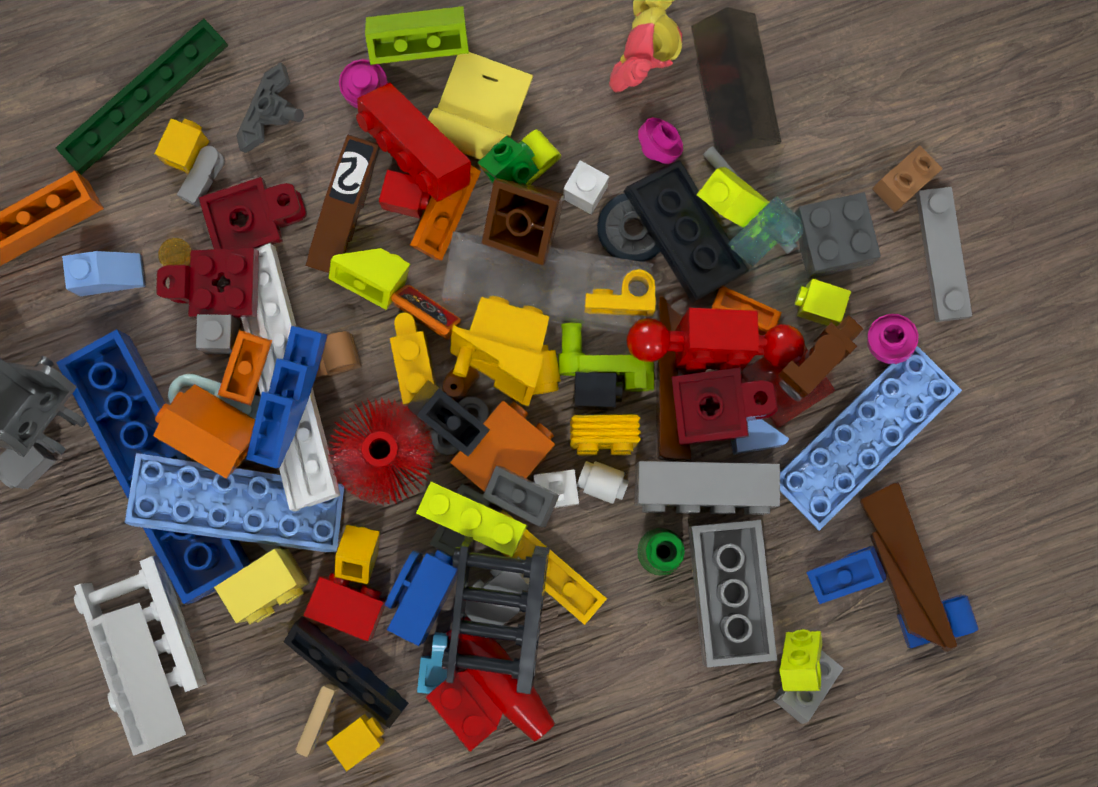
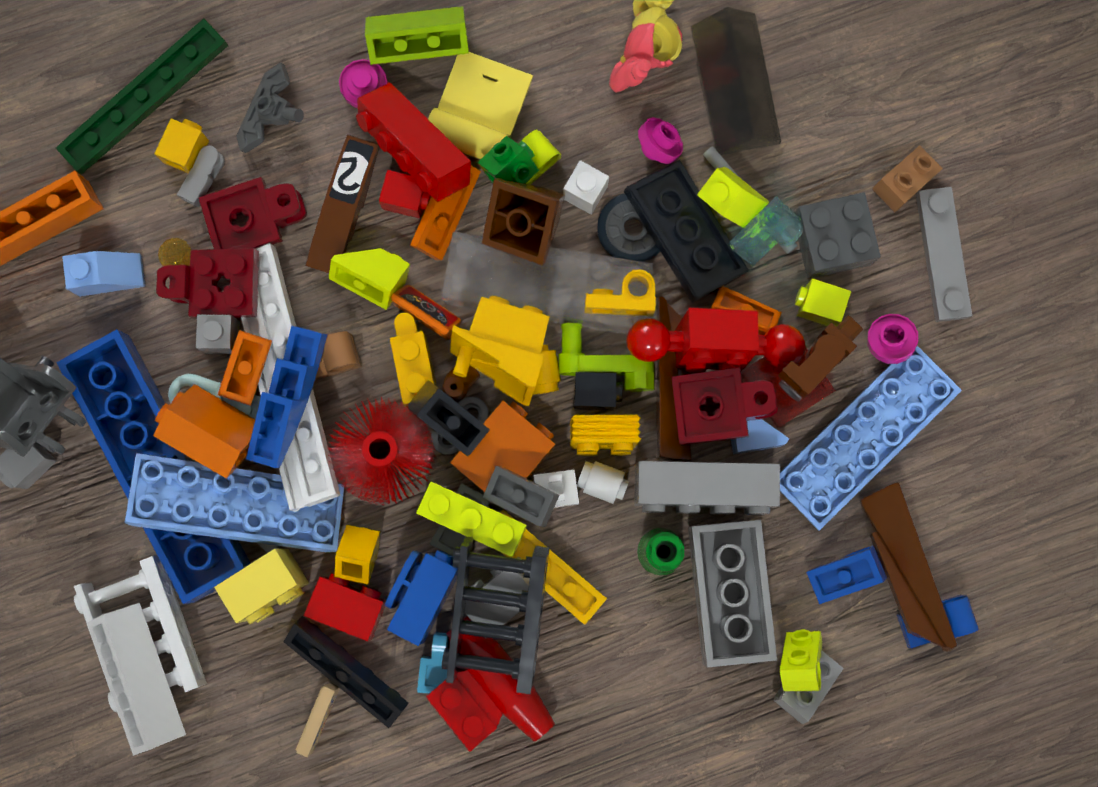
(357, 741): yellow brick -> none

